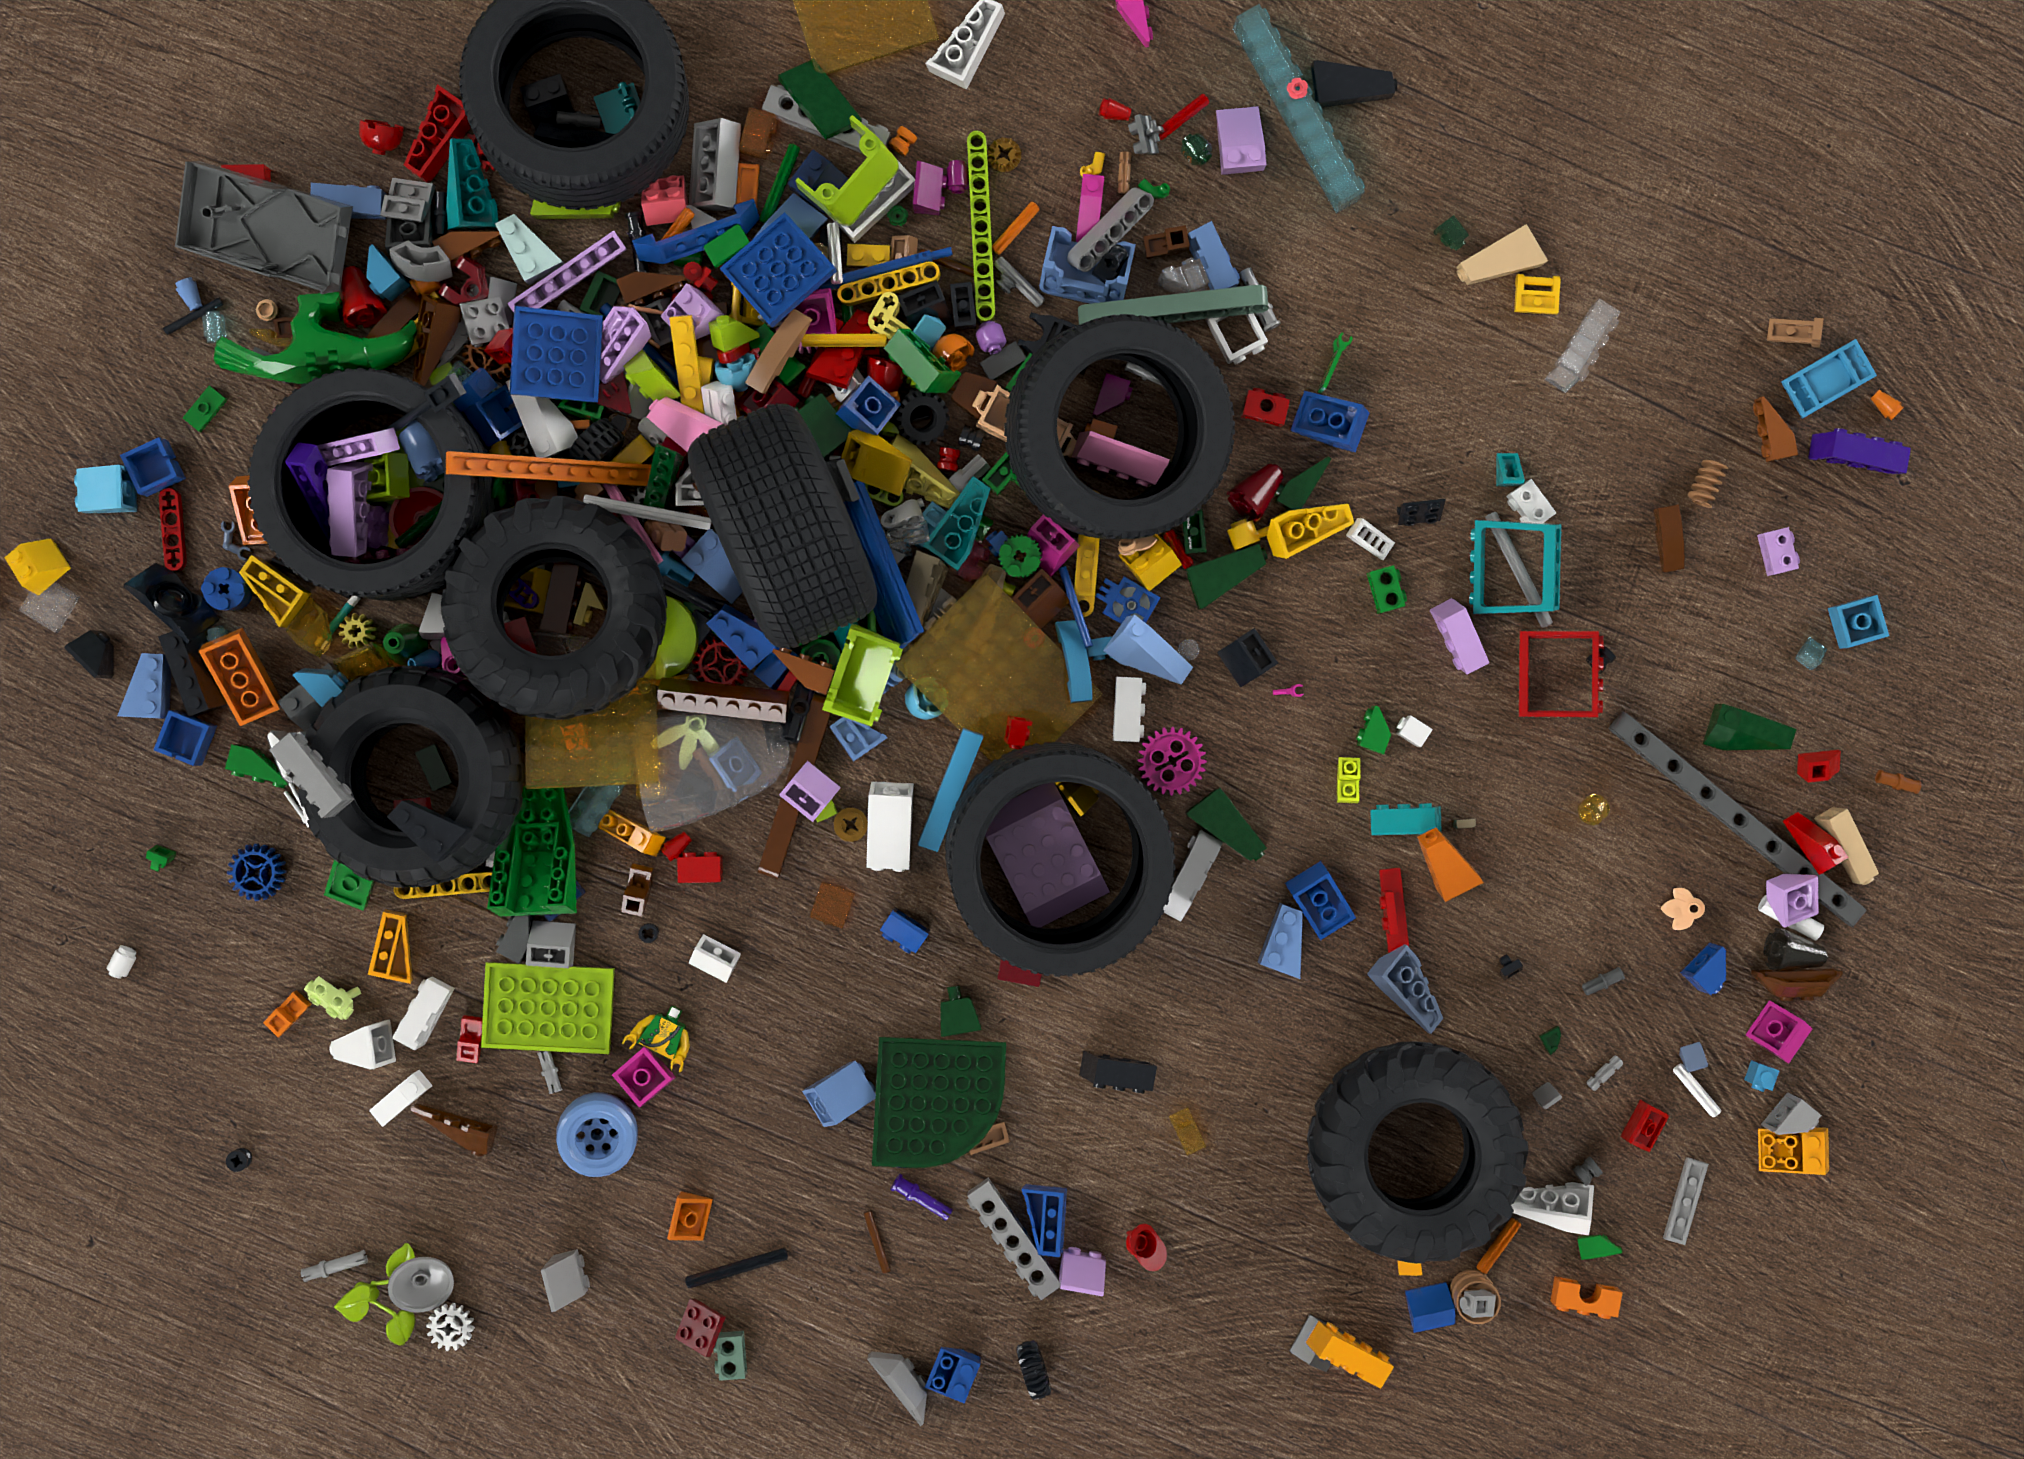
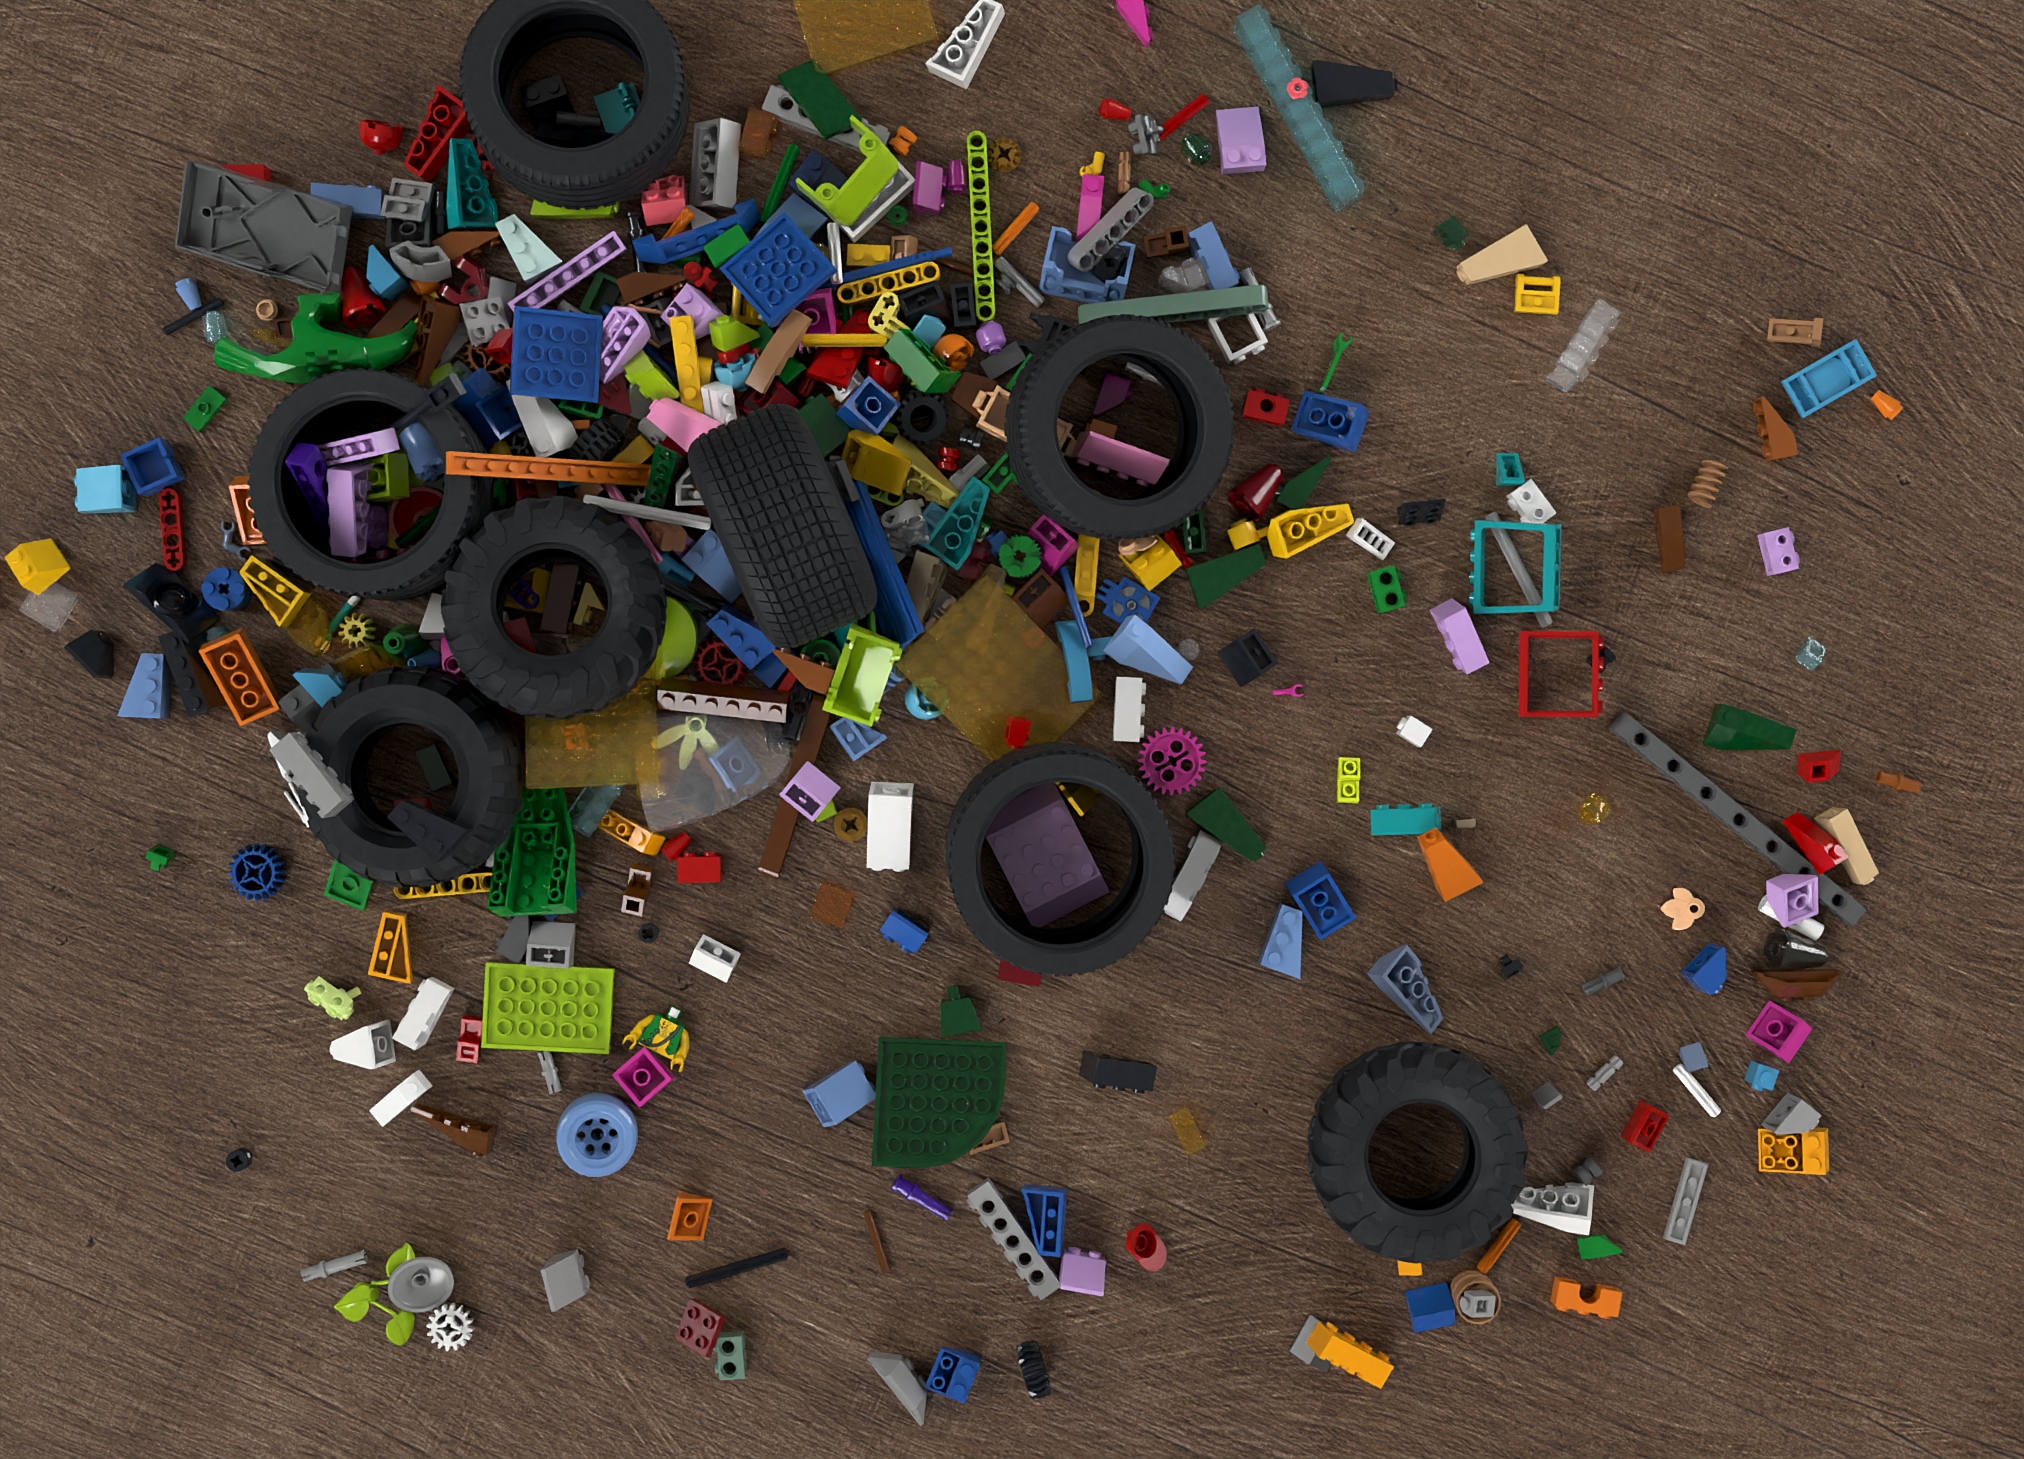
(121, 962): white brick -> none
(185, 736): blue piece -> none
(252, 762): green slope -> none
(287, 1014): orange slope -> none
(747, 182): orange tile -> none
(950, 789): dark azure tile -> none
(1375, 732): green slope -> none
(1393, 908): red bracket -> none
(1858, 622): dark azure brick -> none
(1860, 451): dark purple wedge -> none

